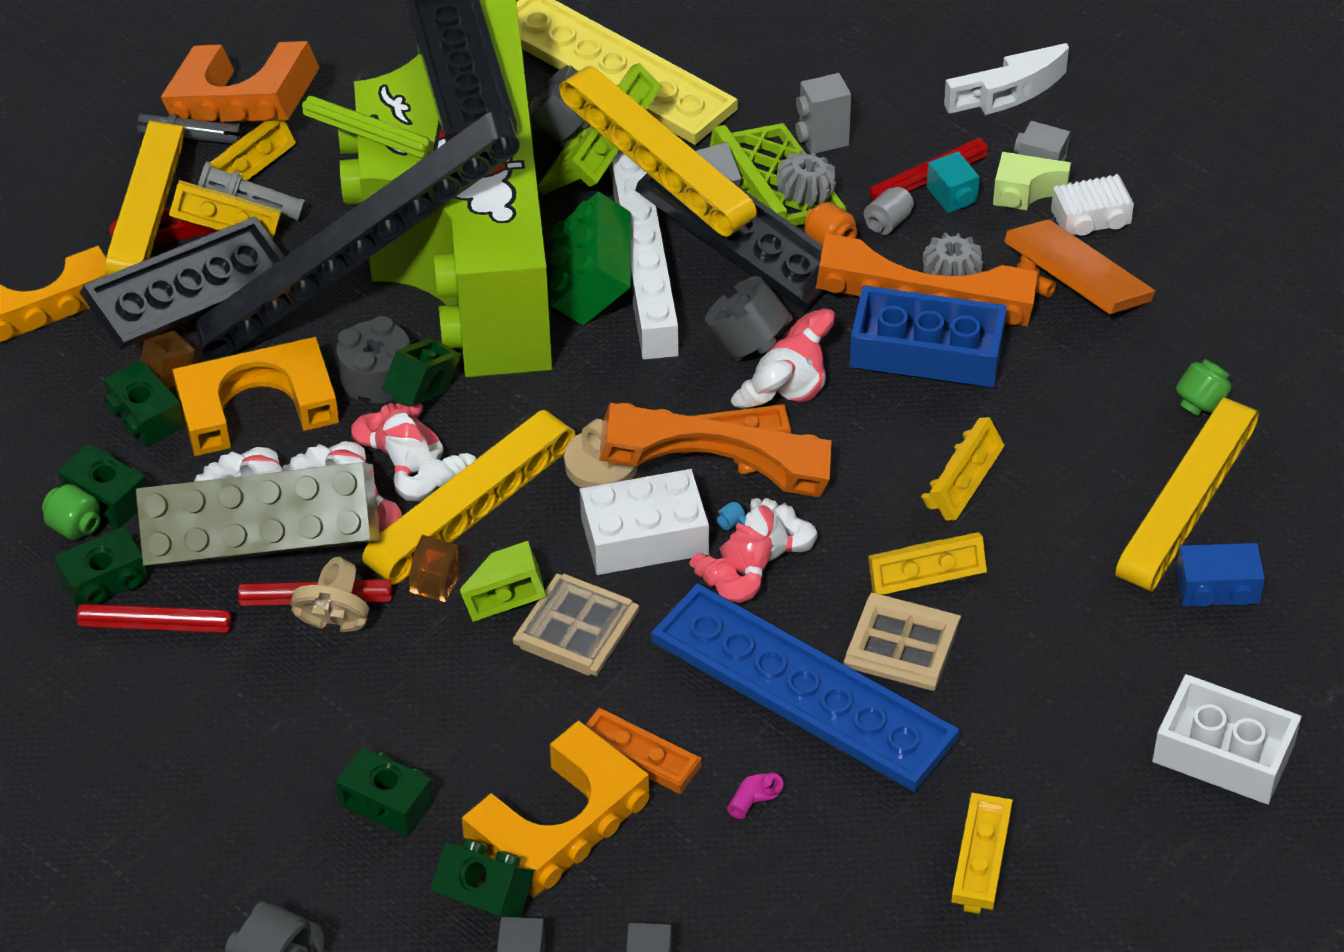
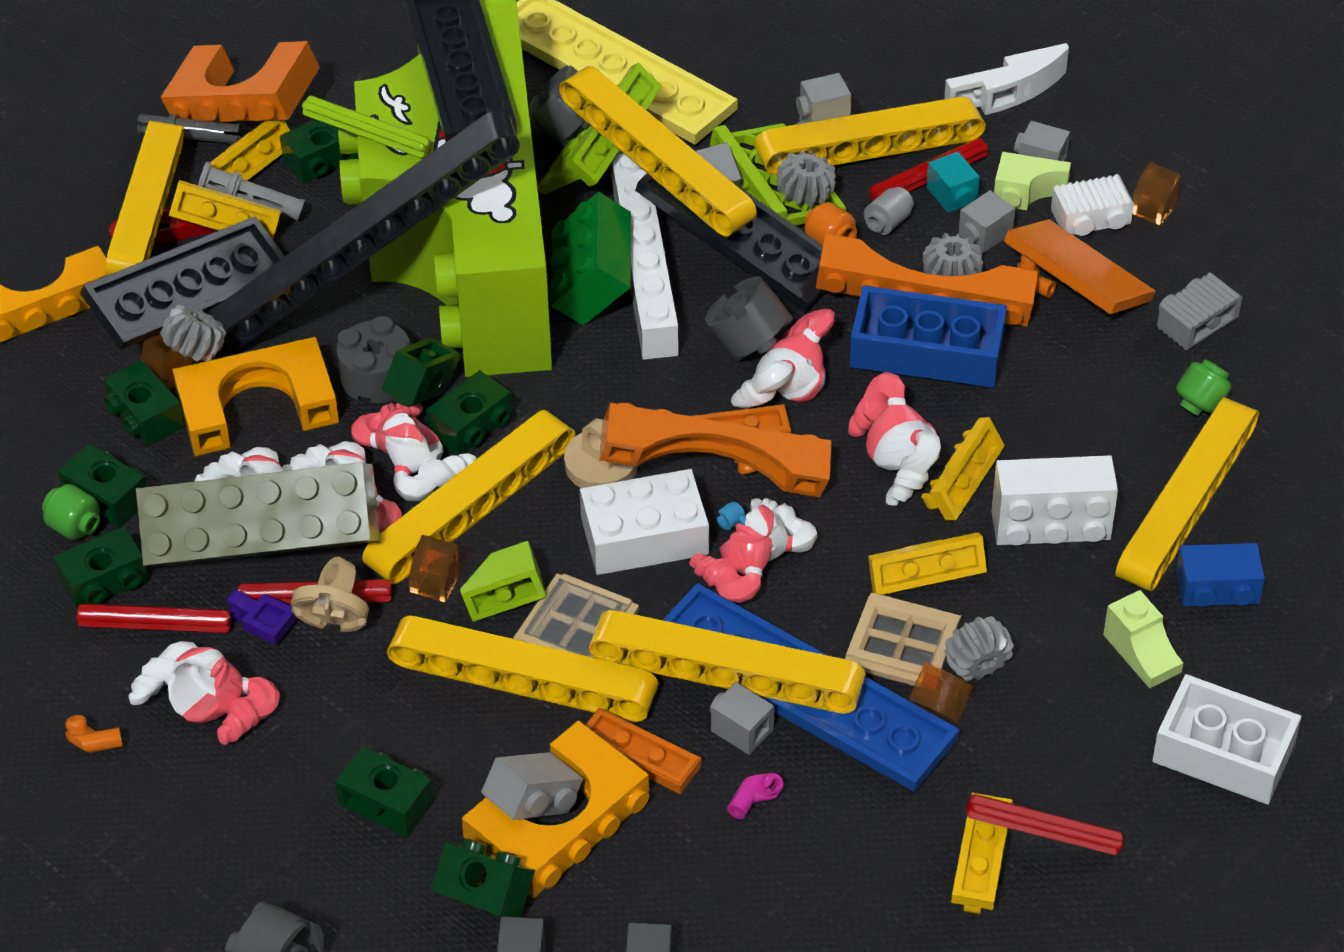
(89, 739): none -> orange arm
(193, 333): none -> light grey gear
(205, 688): none -> hair
(263, 618): none -> dark purple plate
(312, 150): none -> dark green brick
(470, 413): none -> dark green brick
(522, 668): none -> yellow beam
(532, 785): none -> light grey brick
(725, 659): none -> yellow beam
(741, 717): none -> light grey brick
(874, 133): none -> yellow beam
(896, 435): none -> hair
(940, 692): none -> clear orange brick
(978, 648): none -> light grey gear
(986, 220): none -> light grey brick
(1044, 824): none -> red axle
(1054, 500): none -> white brick
(1140, 638): none -> yellowish green arch
(1156, 193): none -> clear orange brick
(1198, 310): none -> light grey brick

